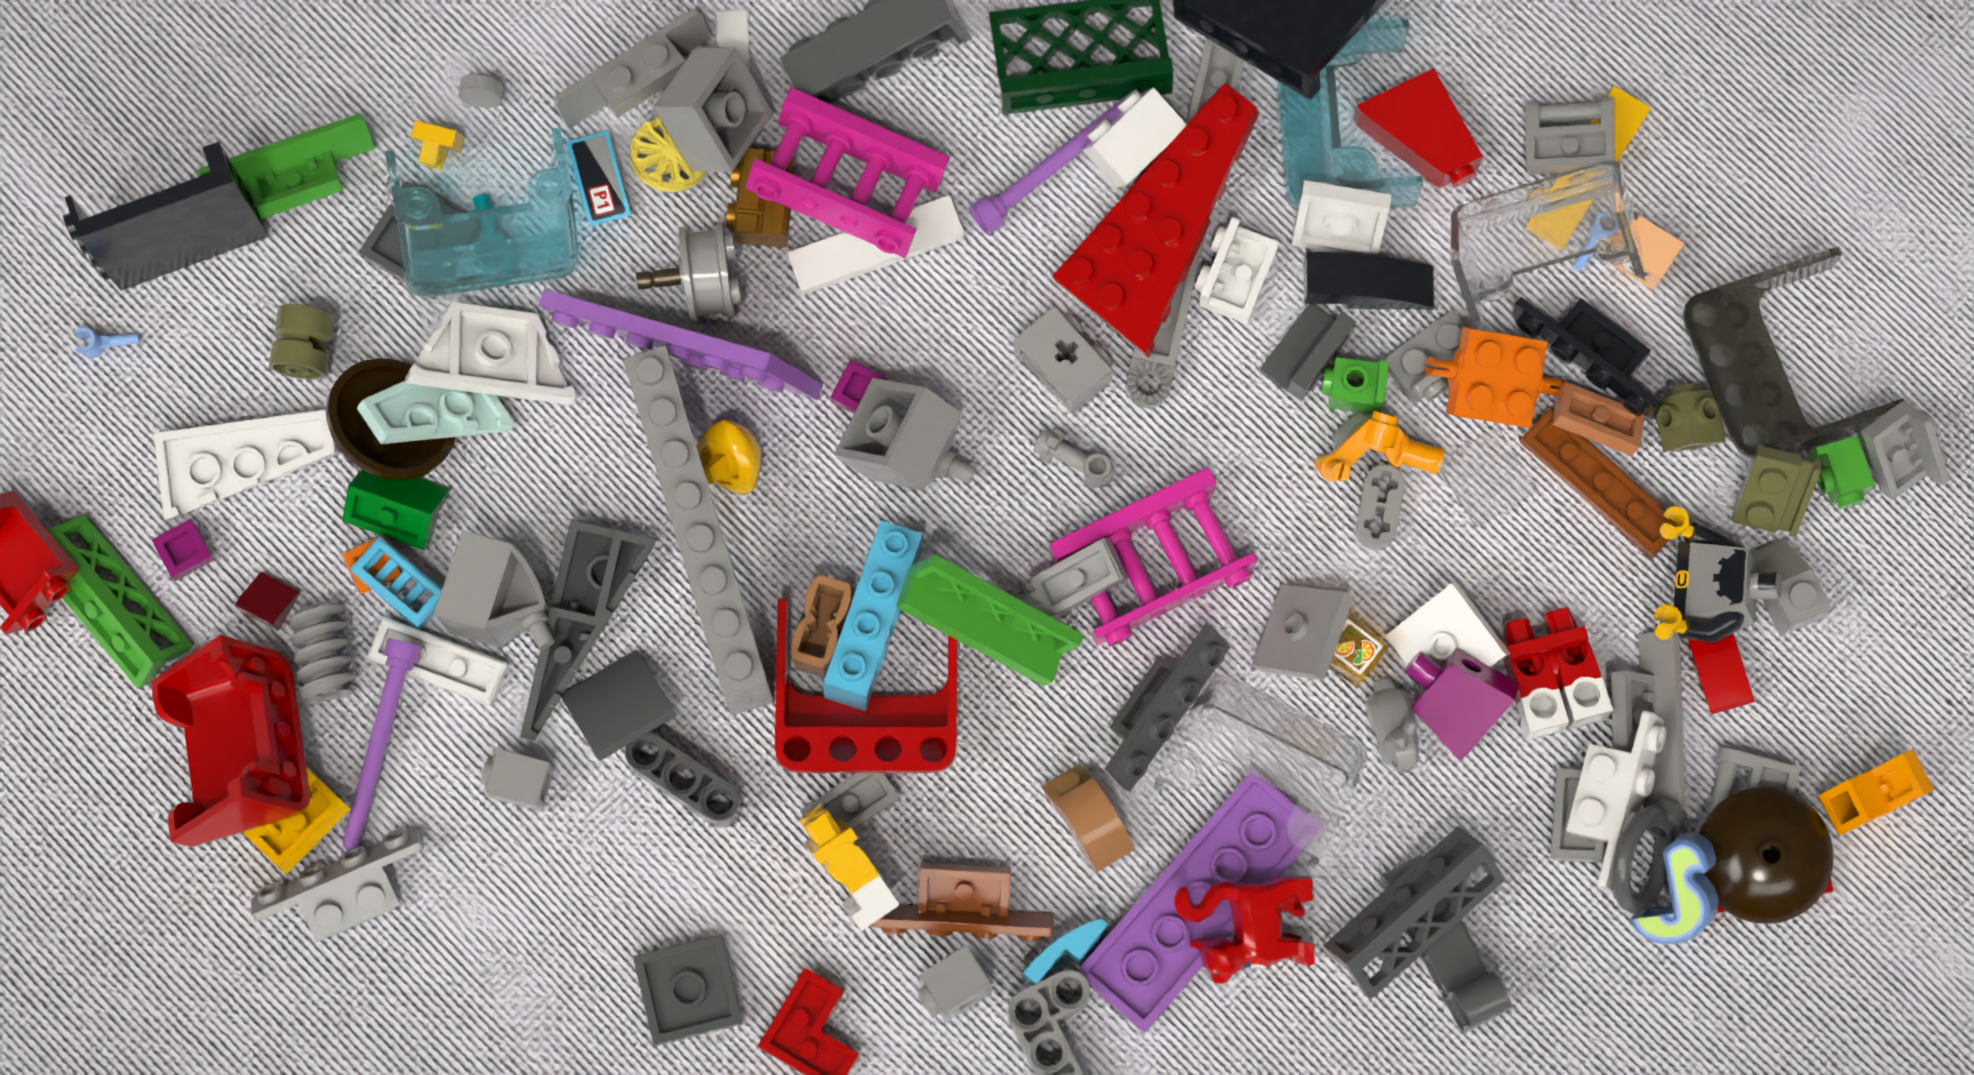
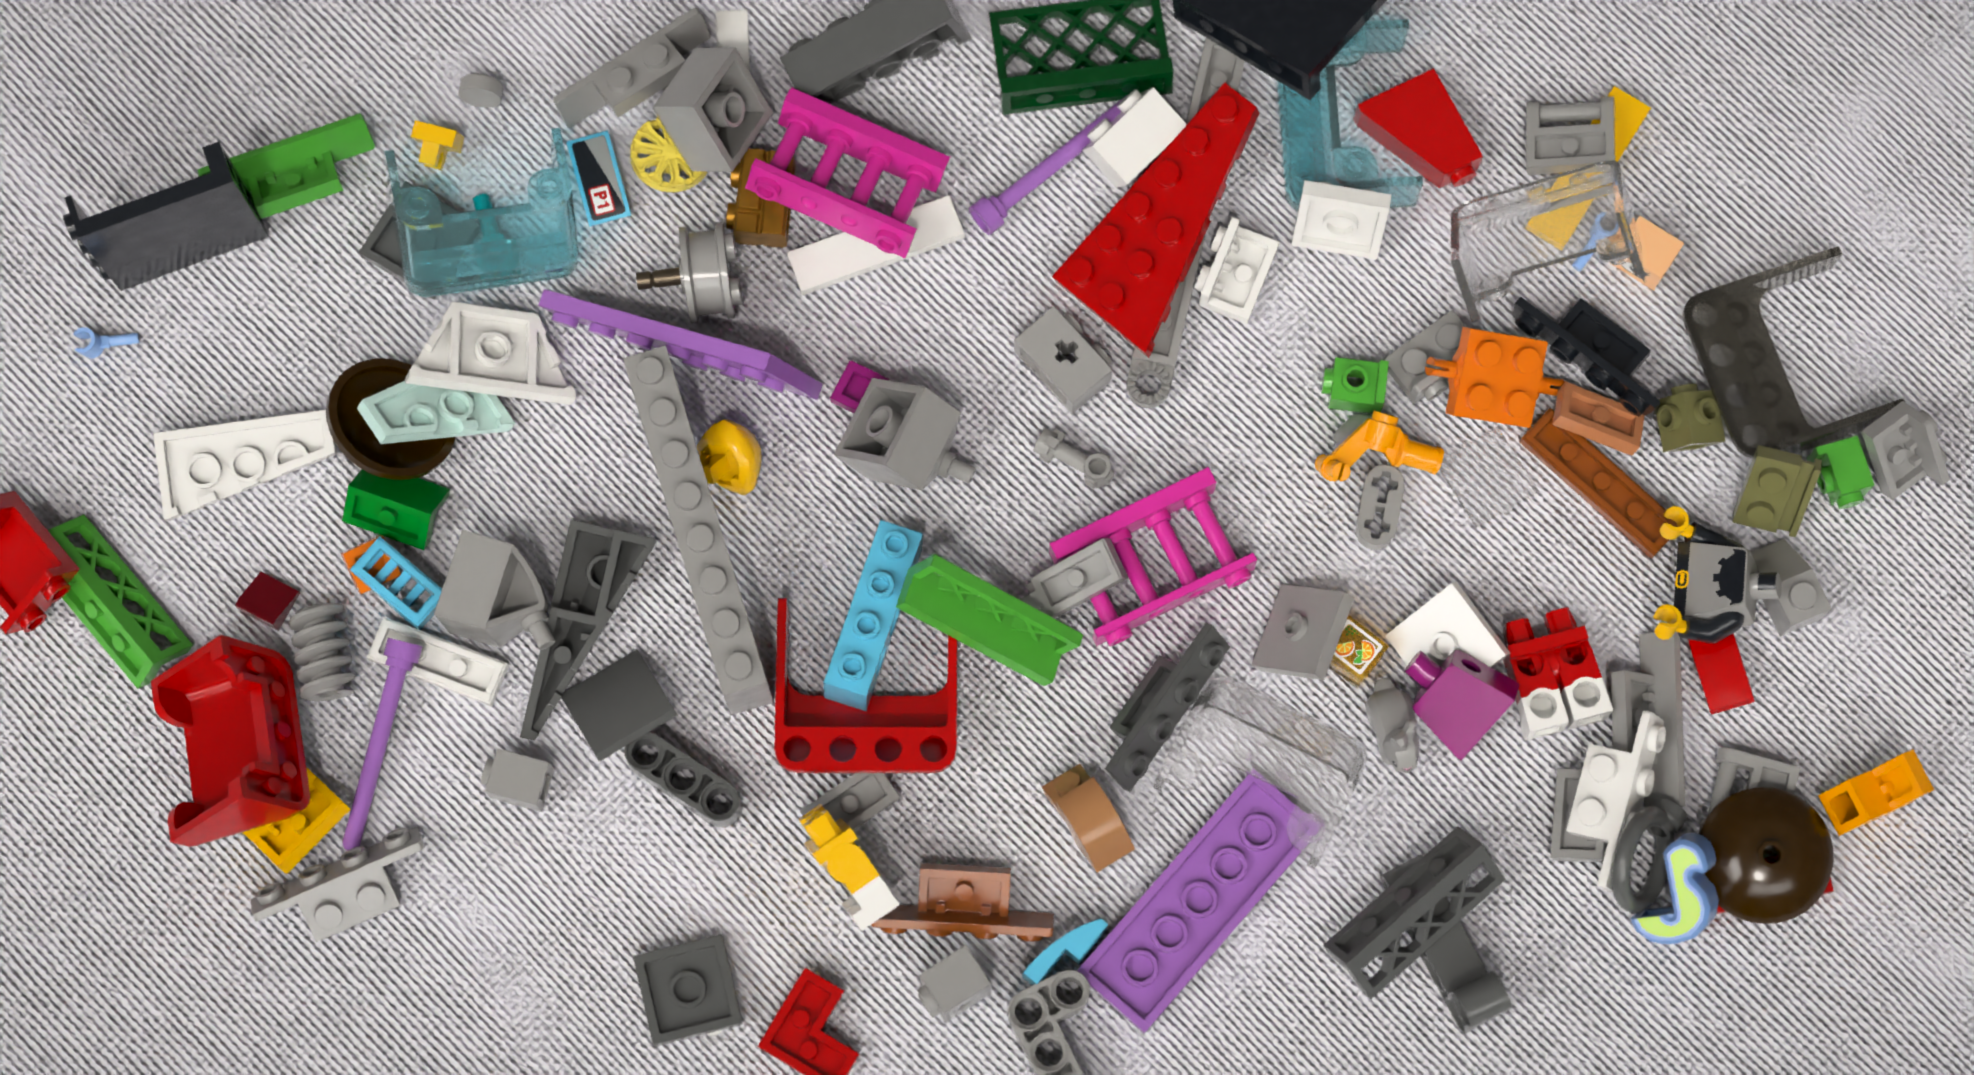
(182, 550): magenta plate -> none
(302, 341): olive wheel -> none
(819, 632): medium nougat brick -> none
(1256, 922): red animal -> none
(1307, 350): dark grey panel -> none
(1367, 281): black slope -> none

